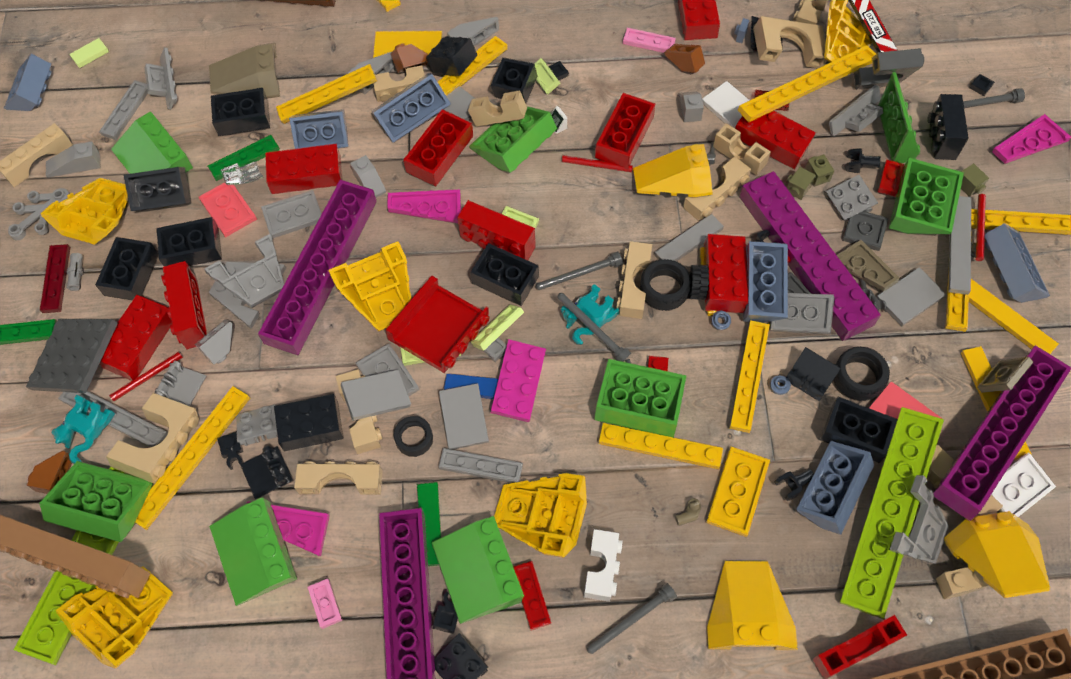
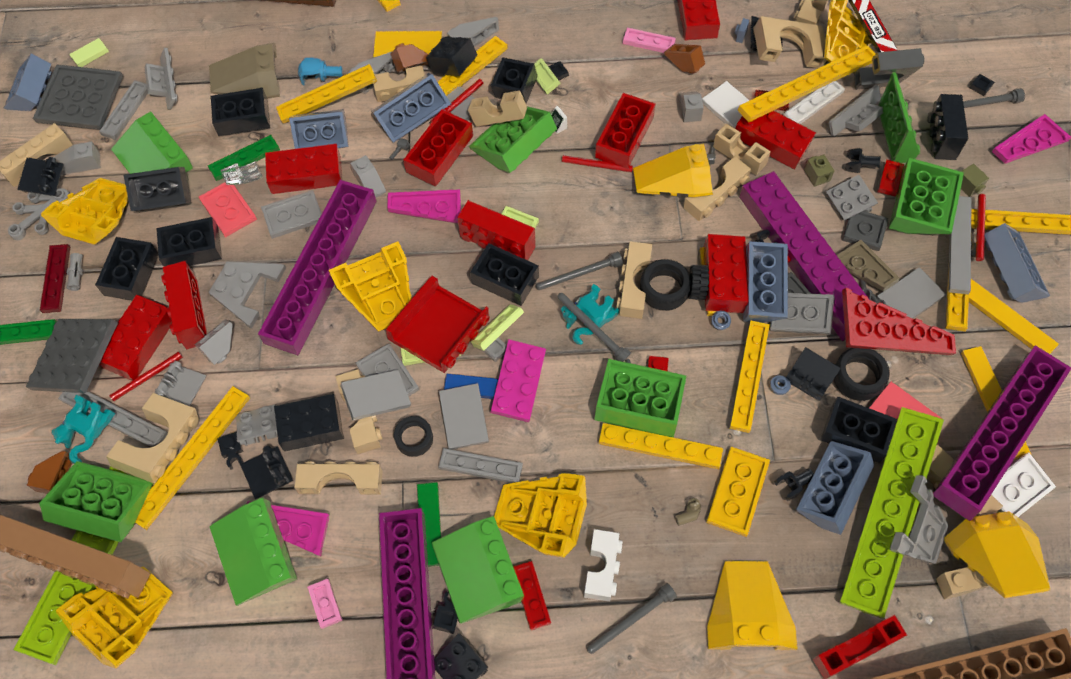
(40, 176): none -> black hinge
(78, 97): none -> dark grey plate
(256, 281): light grey wing -> none
(316, 66): none -> dark azure piece
(401, 144): none -> dark grey hand
(462, 97): none -> red bar
(690, 239): light grey tile -> none
(800, 182): olive brick -> none
(814, 102): none -> white tile
(885, 328): none -> wing
(1005, 374): dark tan tile -> none

